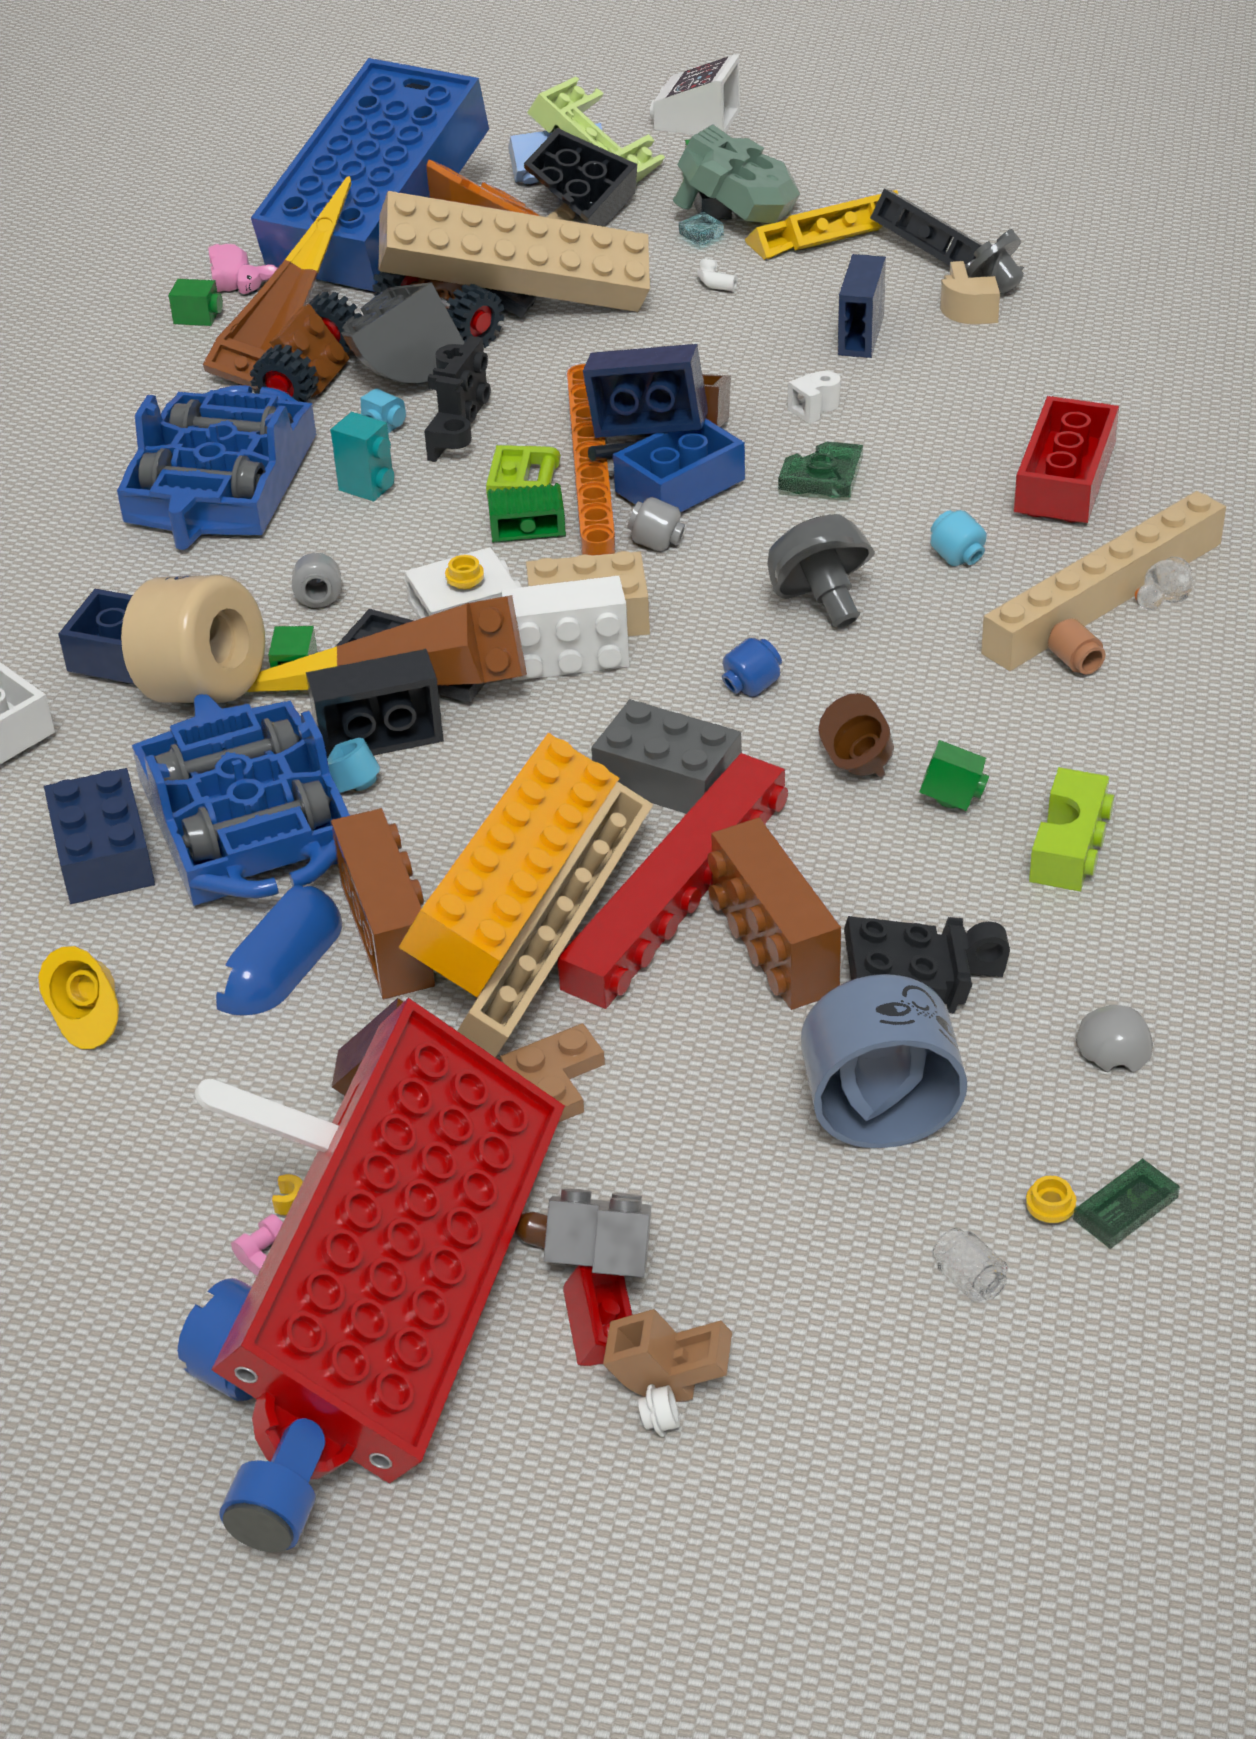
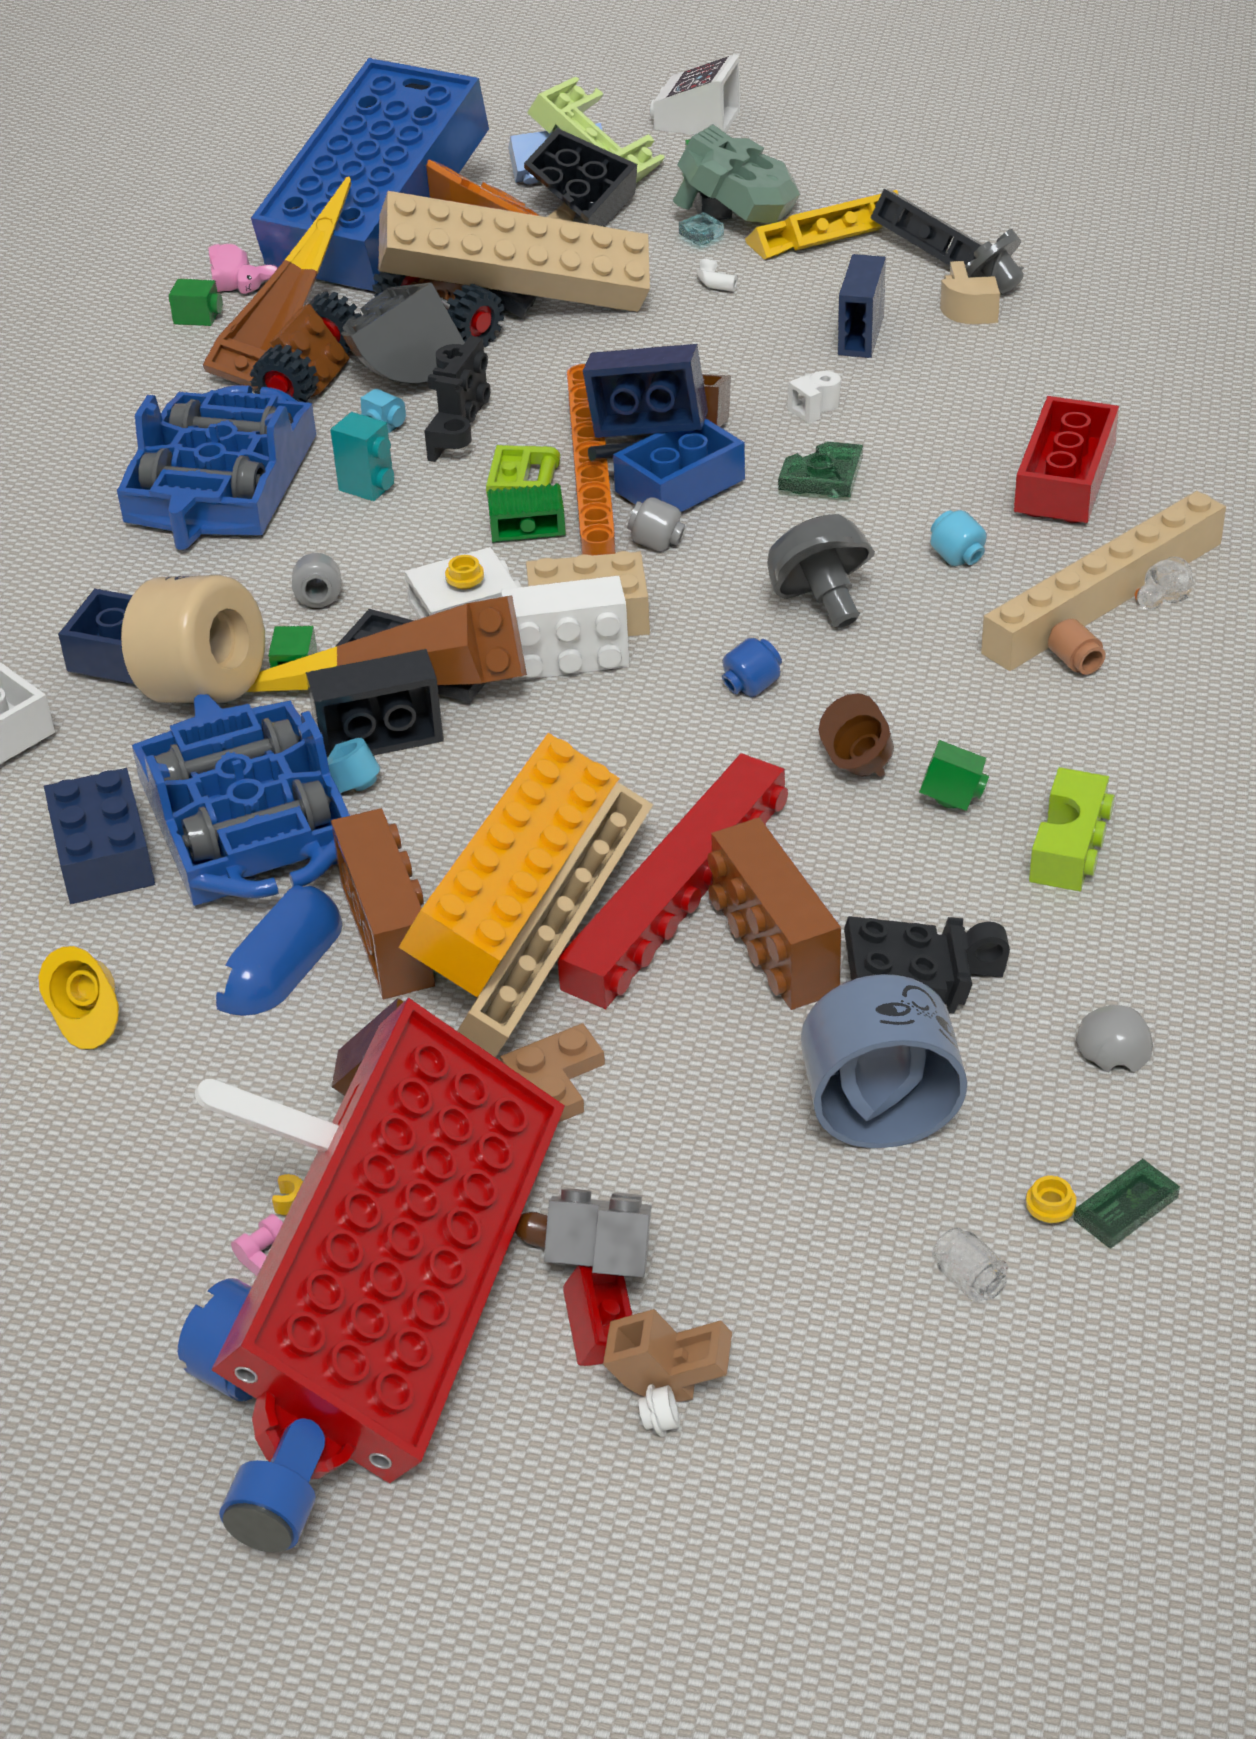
(665, 754): dark grey brick -> none

